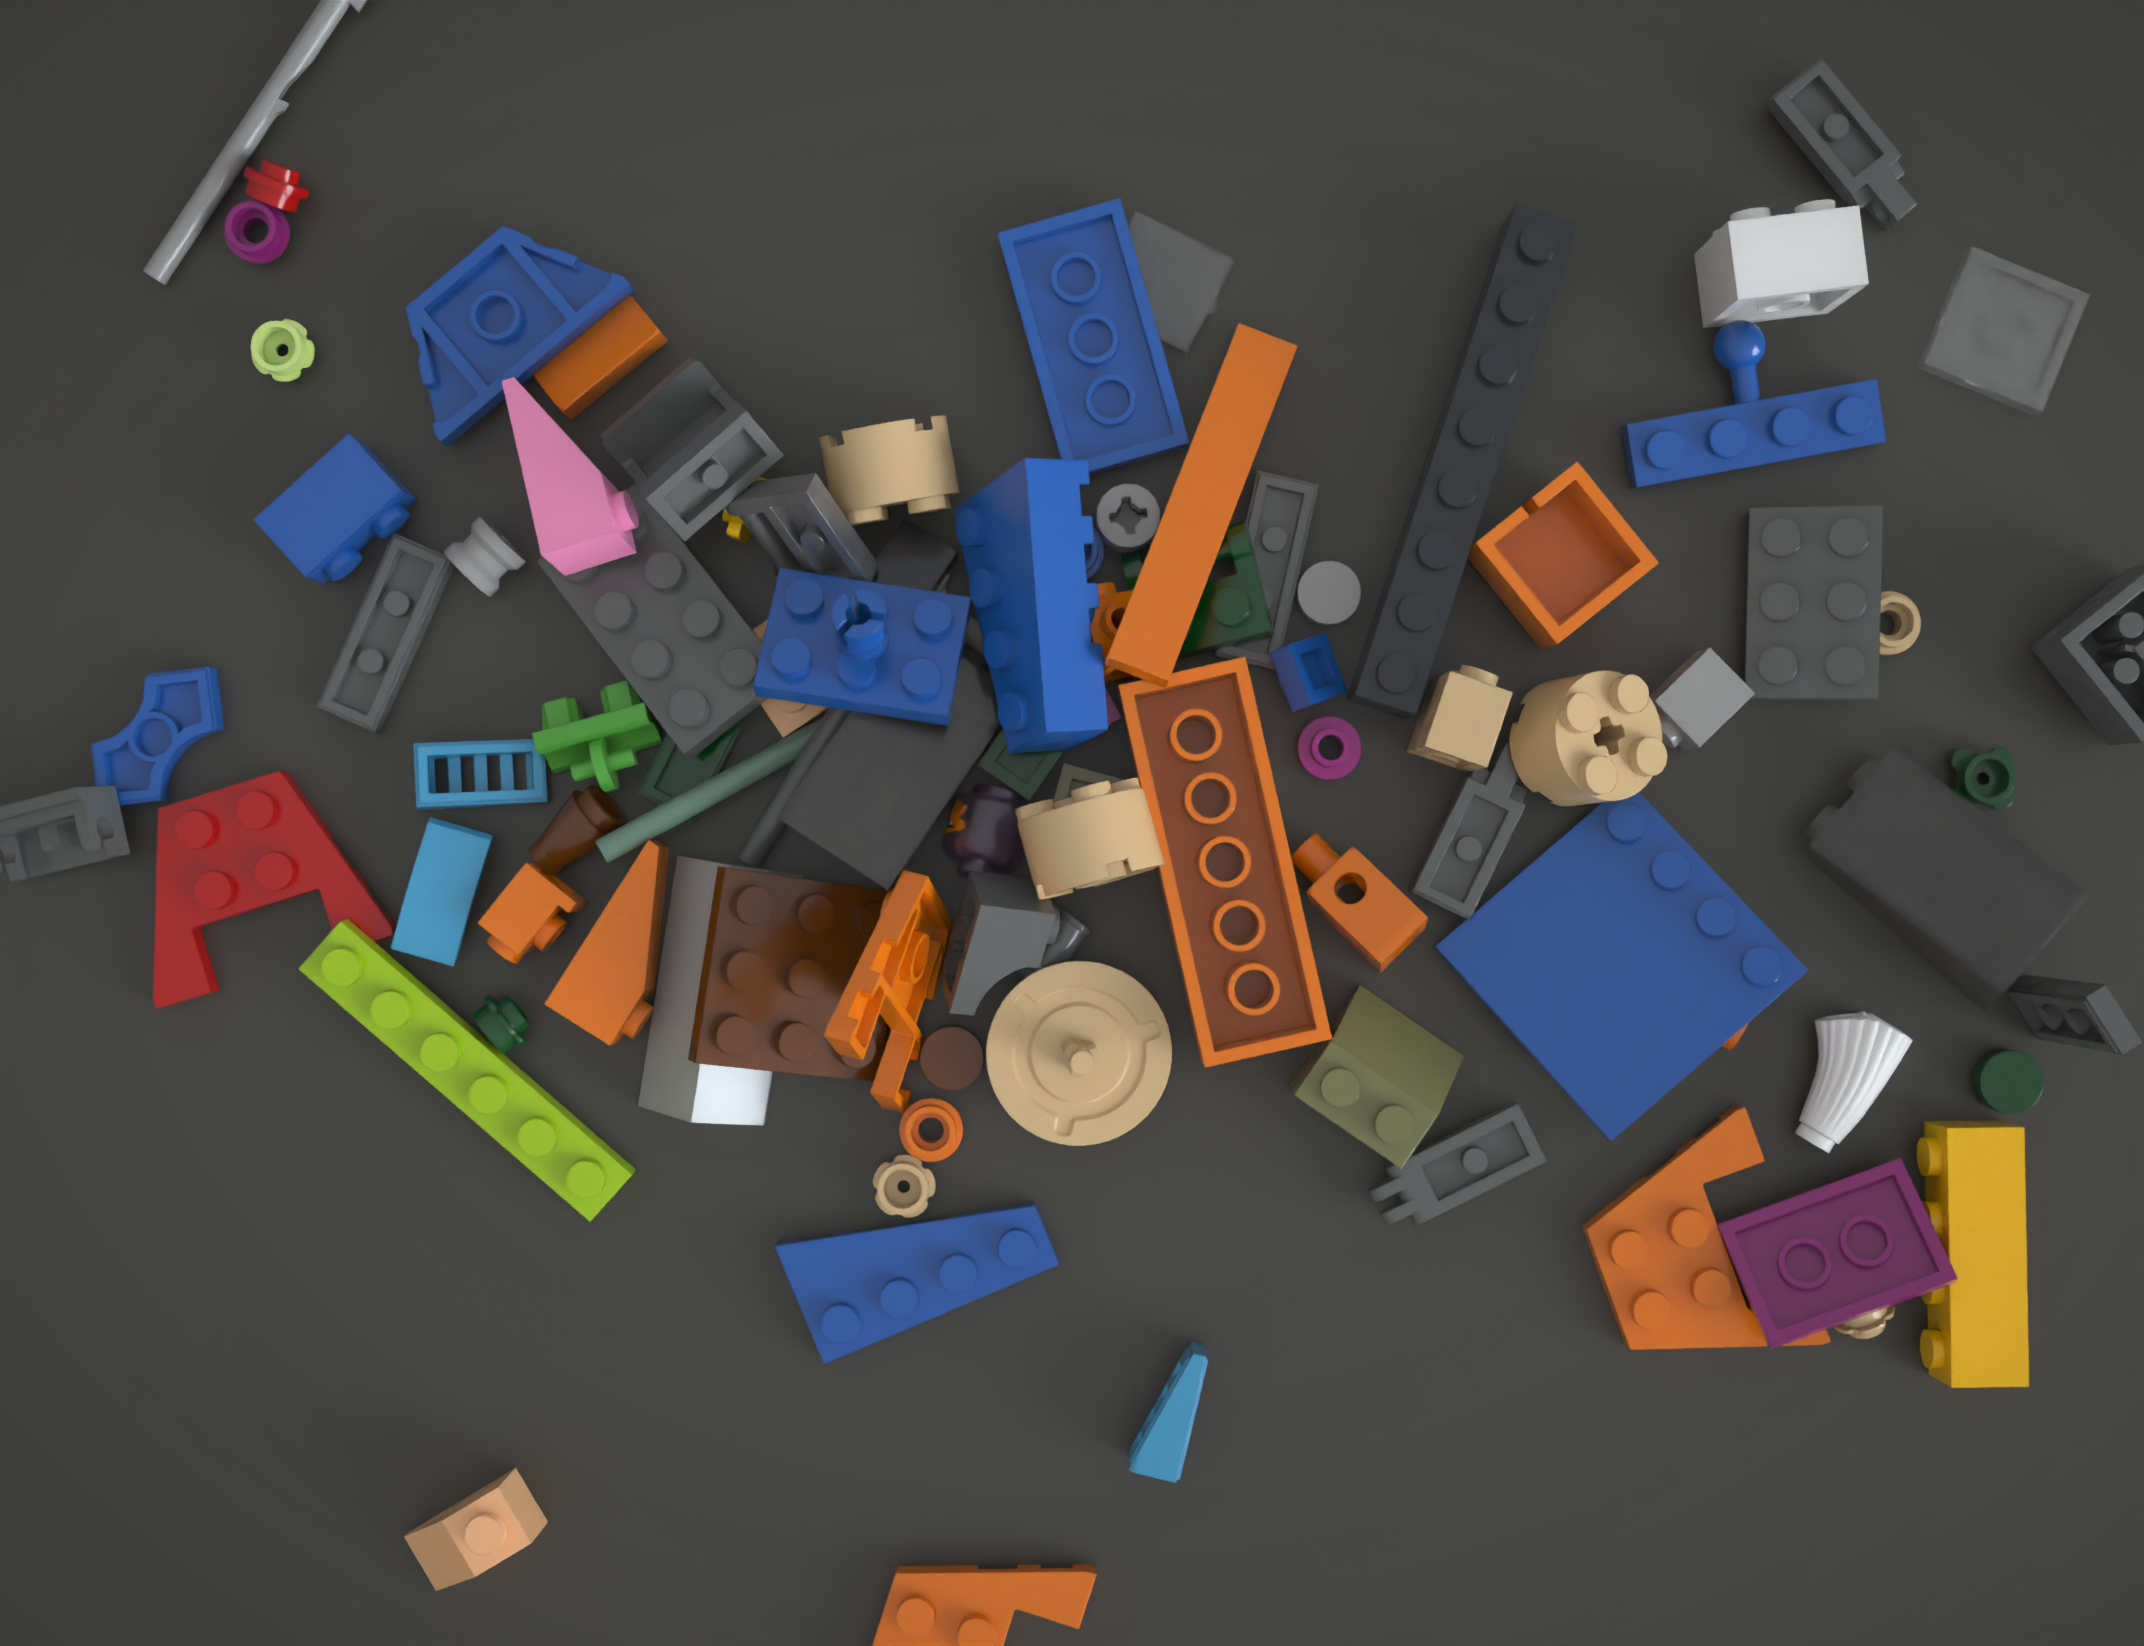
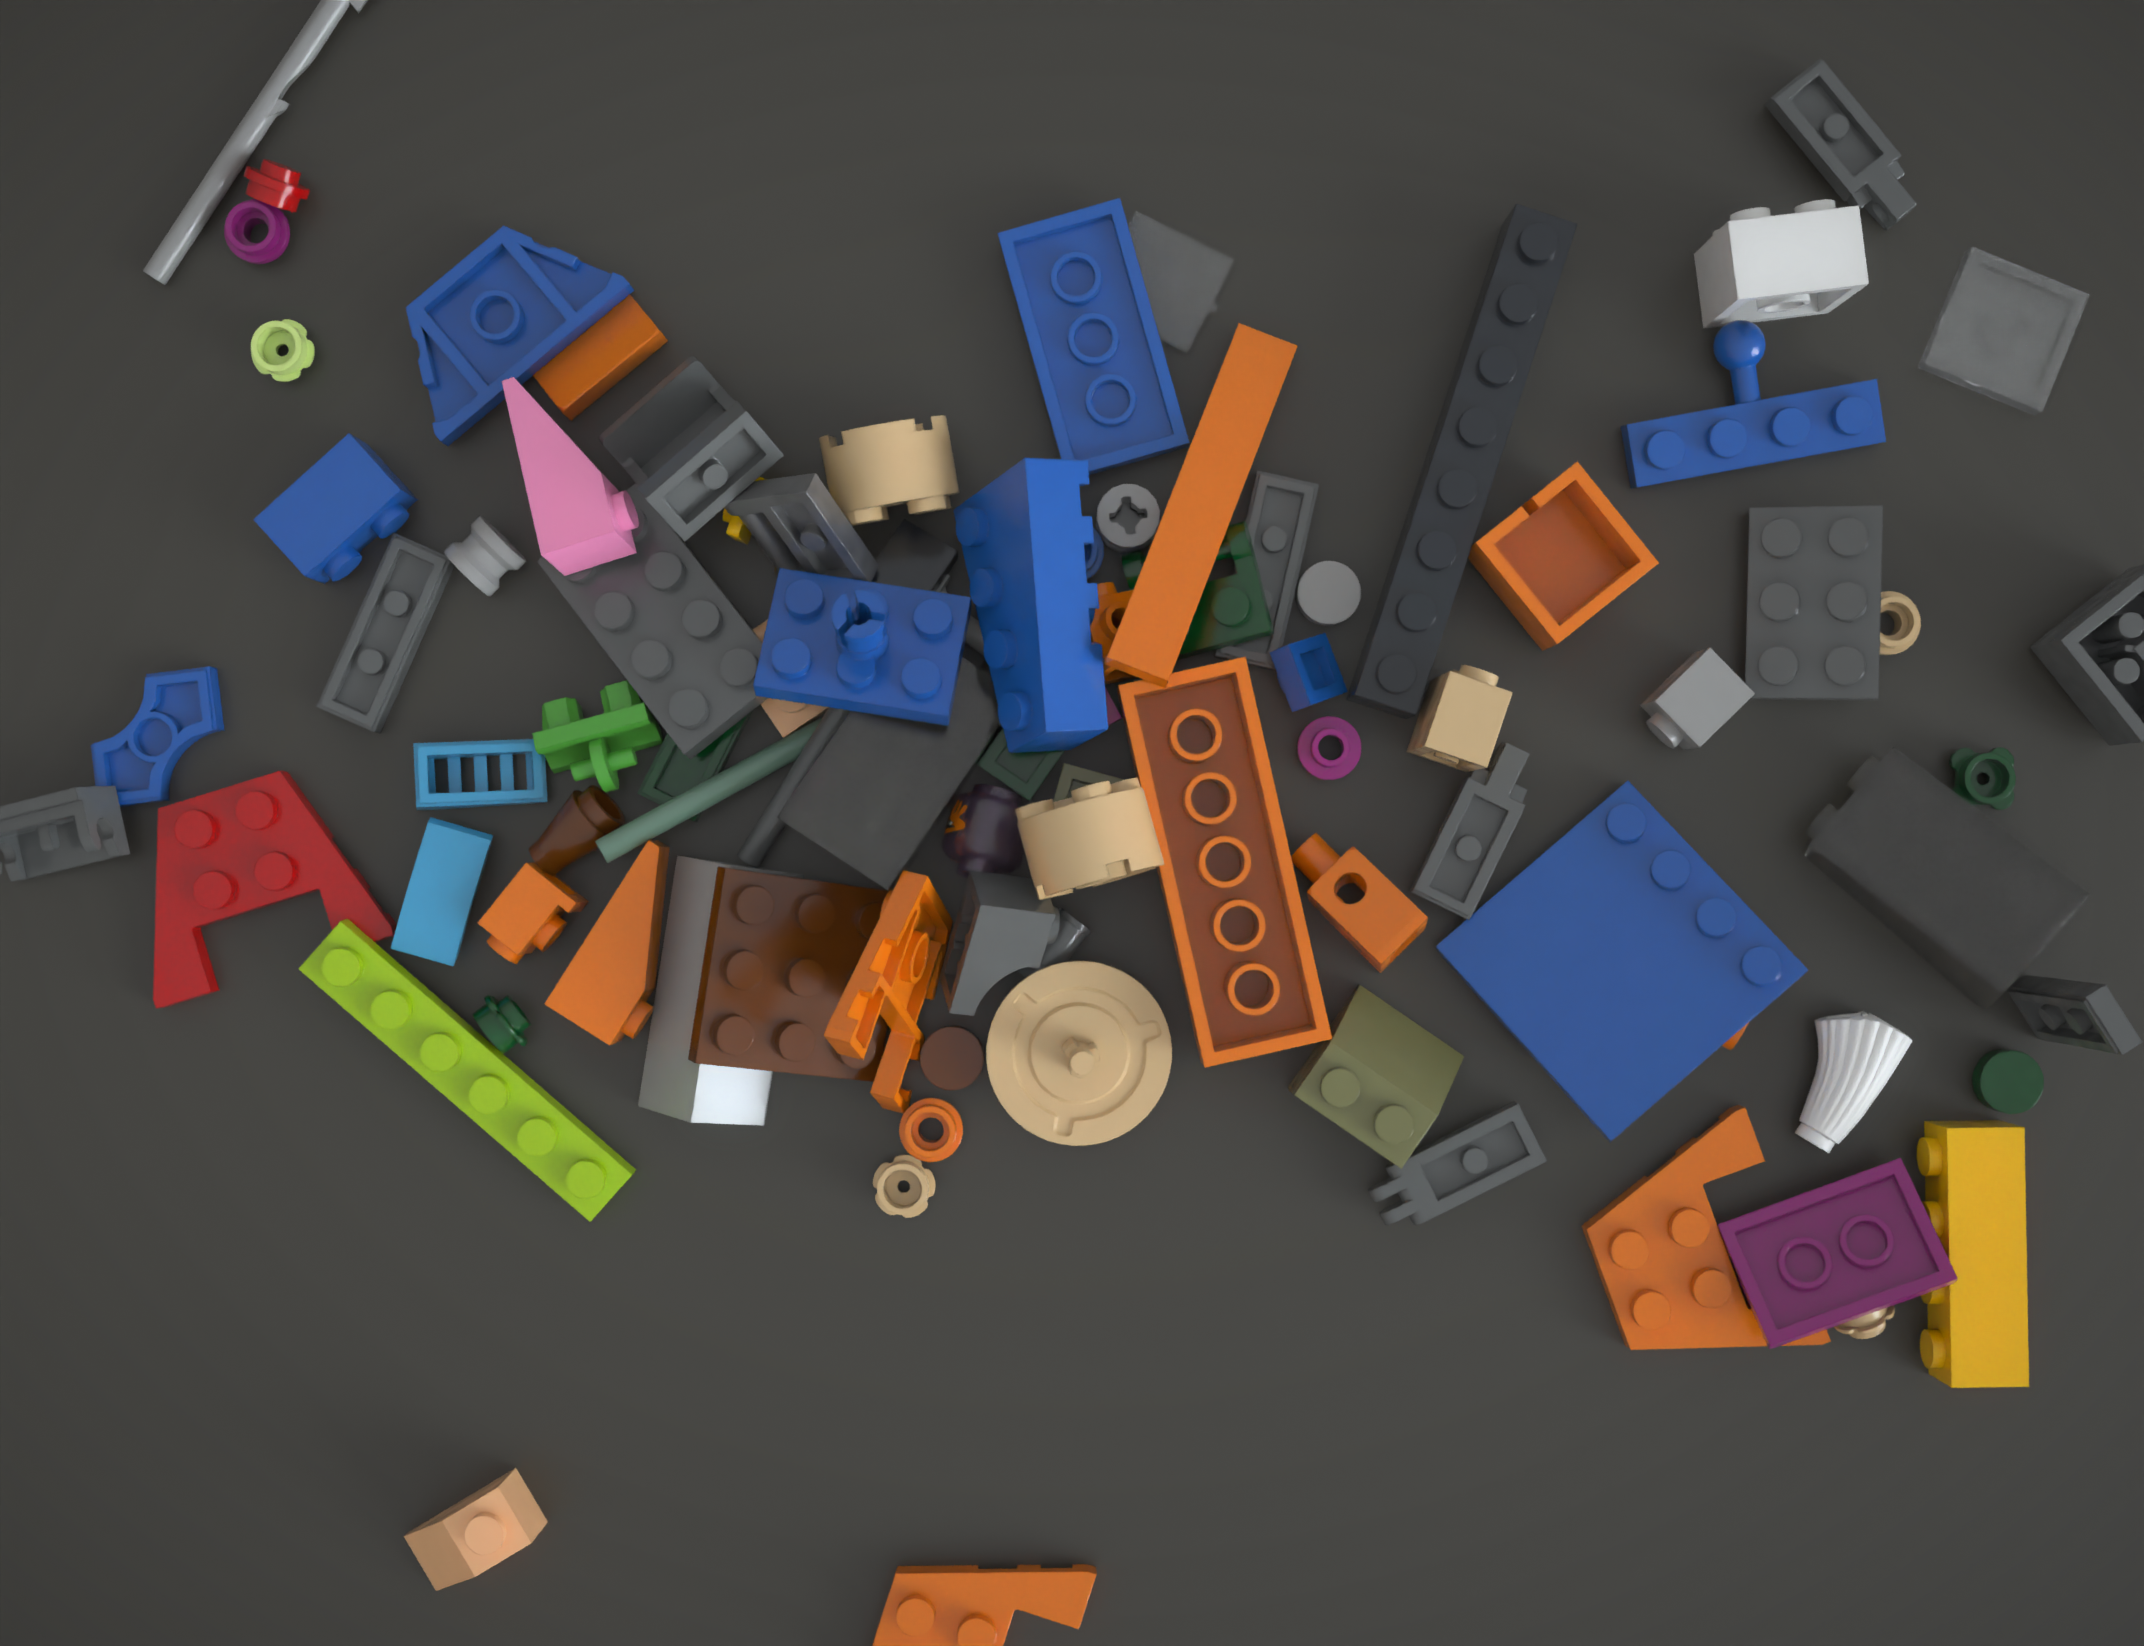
(898, 1276): blue wing -> none
(1165, 1435): dark azure slope -> none
(1588, 738): tan brick -> none

